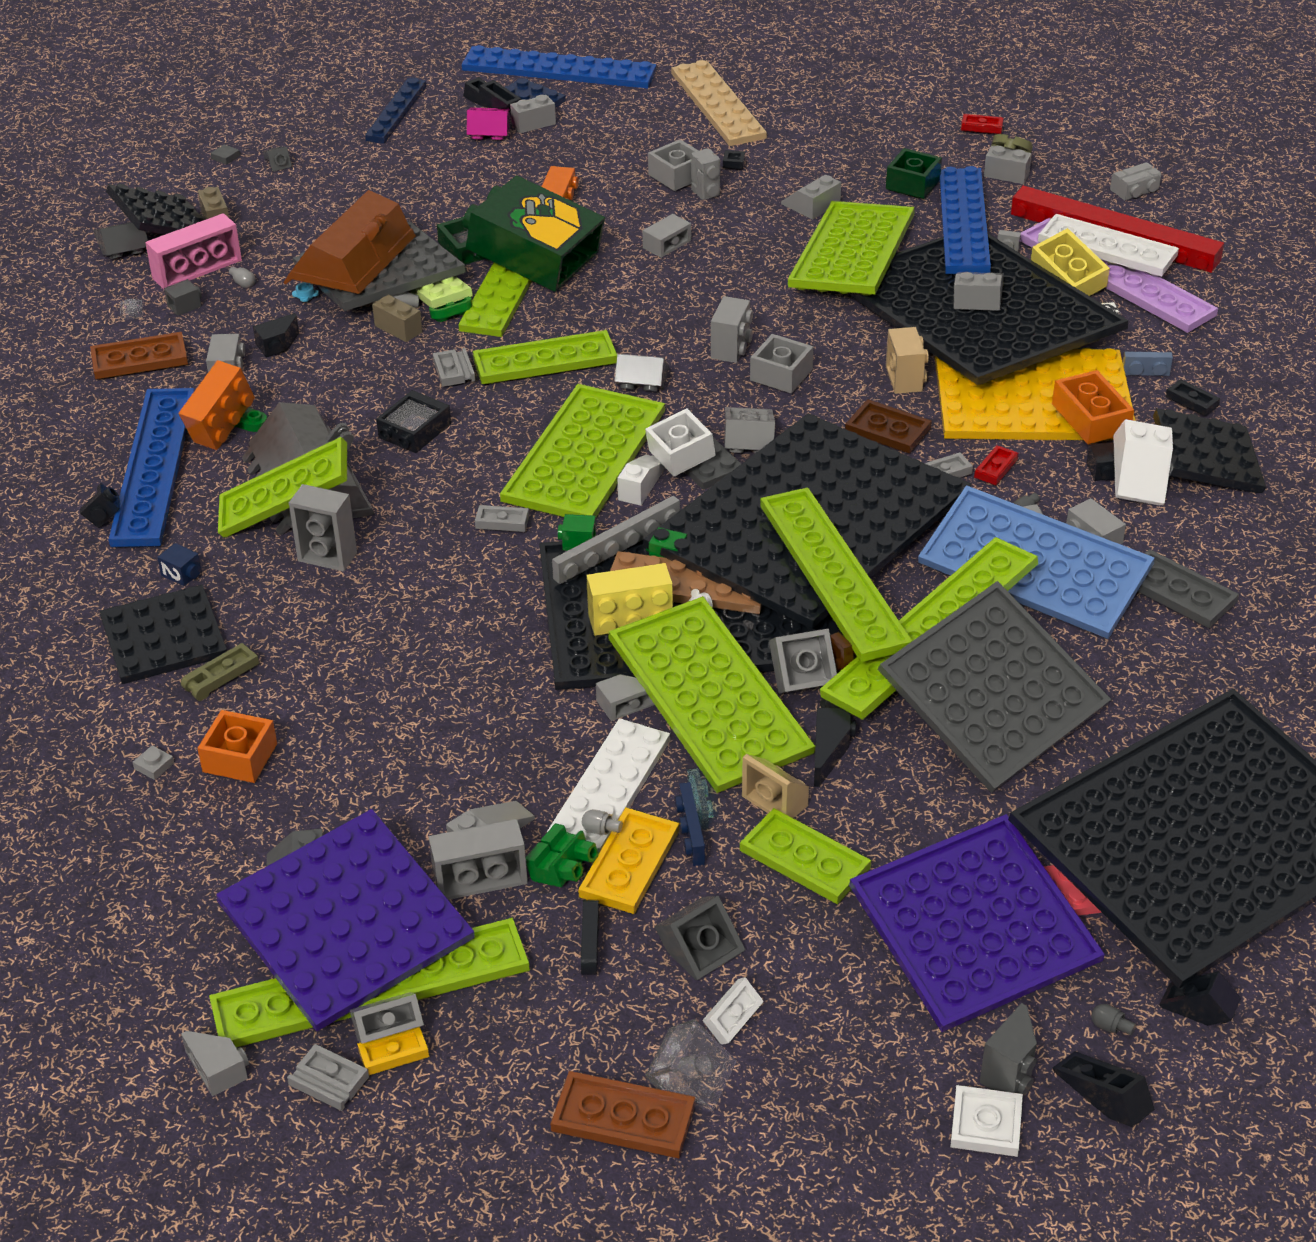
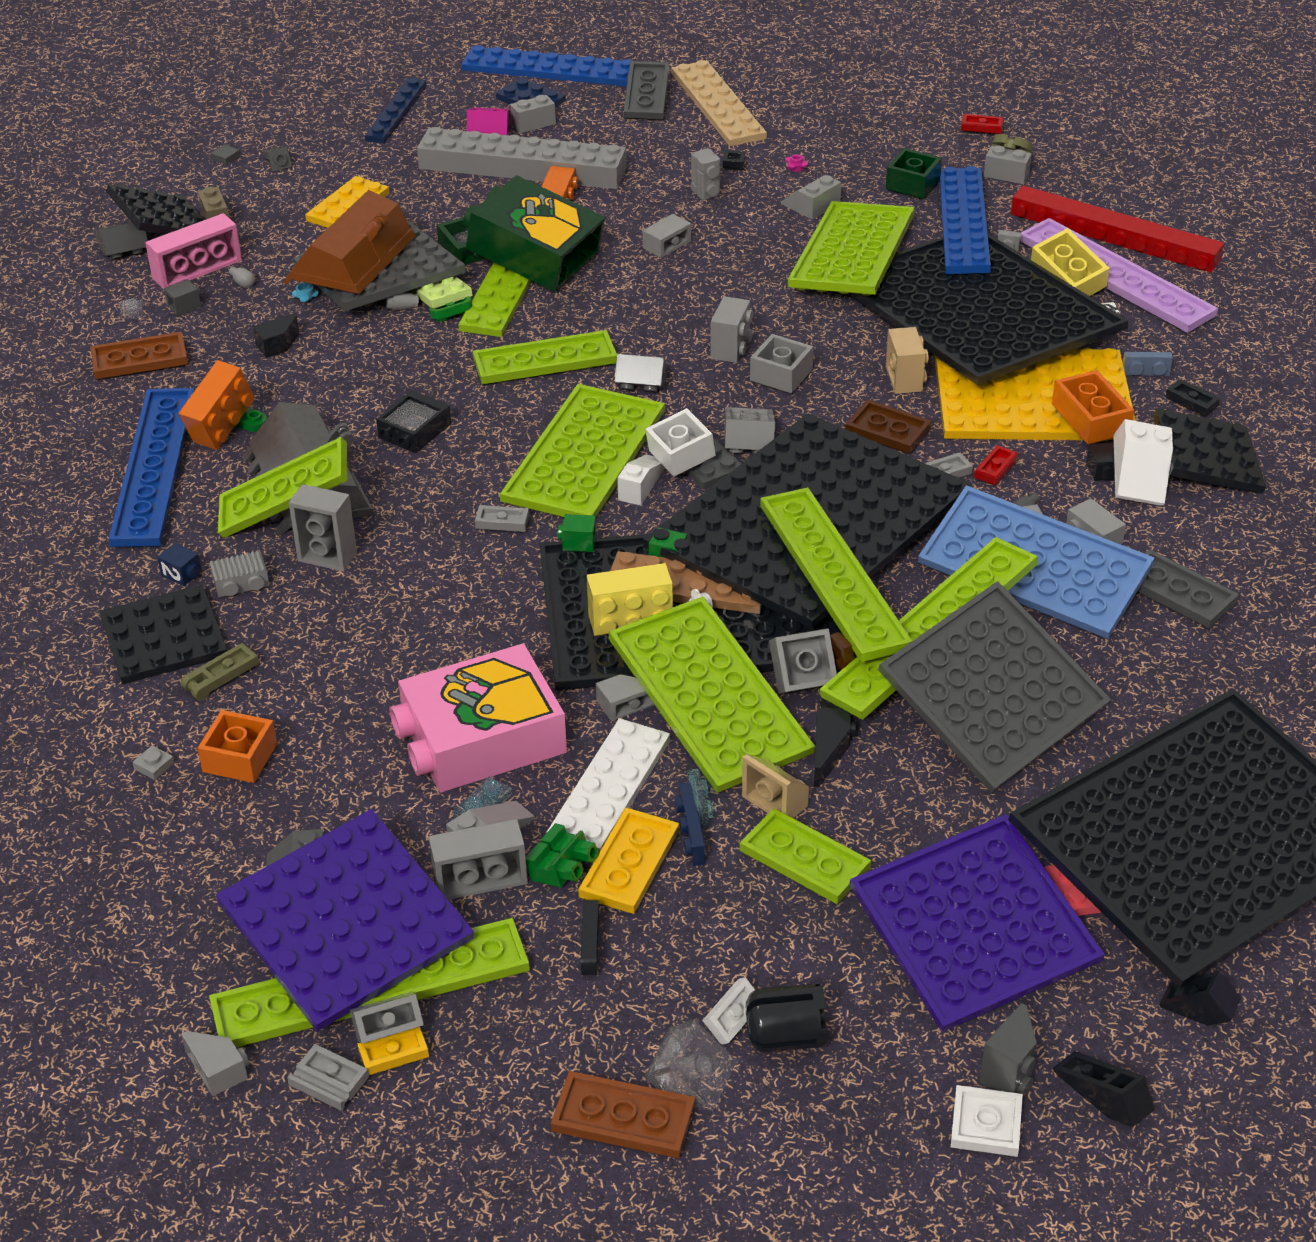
(101, 505): black bracket -> none
(225, 349): light grey brick -> none
(239, 574): none -> light grey brick
(342, 199): none -> yellow plate
(397, 318): dark tan brick -> none
(453, 367): light grey plate -> none
(479, 718): none -> bright pink brick
(486, 794): none -> clear light blue plate
(489, 94): black slope -> none
(520, 156): none -> light grey brick
(600, 822): light grey cylinder -> none
(613, 540): light grey plate -> none
(646, 90): none -> dark grey plate
(671, 164): light grey brick -> none
(700, 936): dark grey slope -> none
(787, 1018): none -> black cylinder
(796, 163): none -> dark pink plate
(978, 290): light grey slope -> none
(1111, 1018): dark grey cylinder -> none
(1115, 246): white plate -> none
(1135, 181): light grey brick -> none

